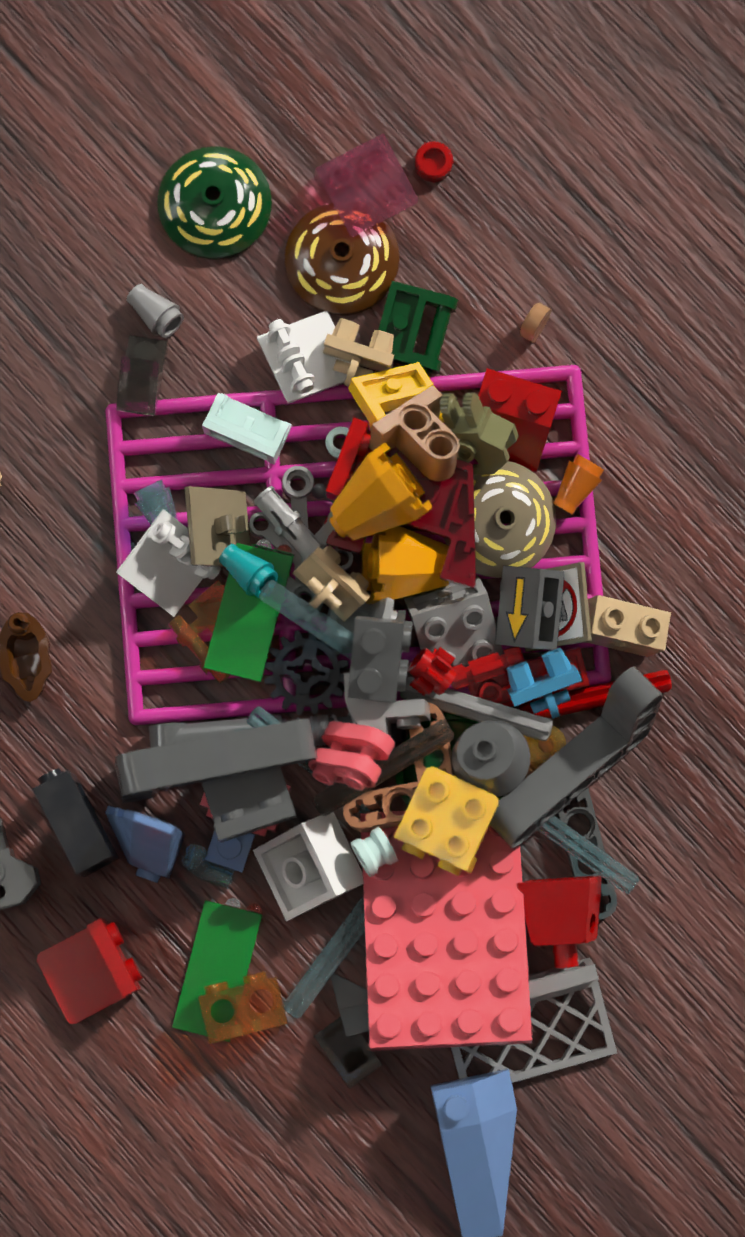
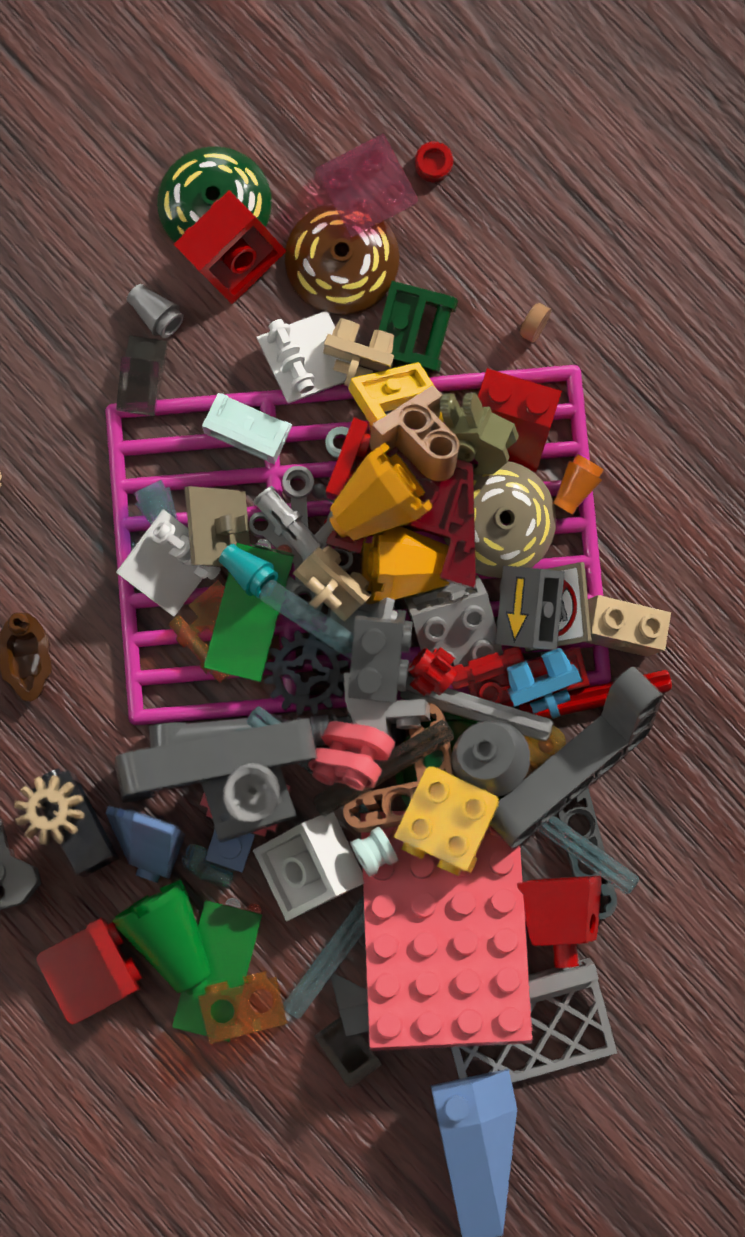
(42, 822): none -> tan gear
(168, 937): none -> green cone
(230, 247): none -> red slope
(251, 792): none -> light grey piece

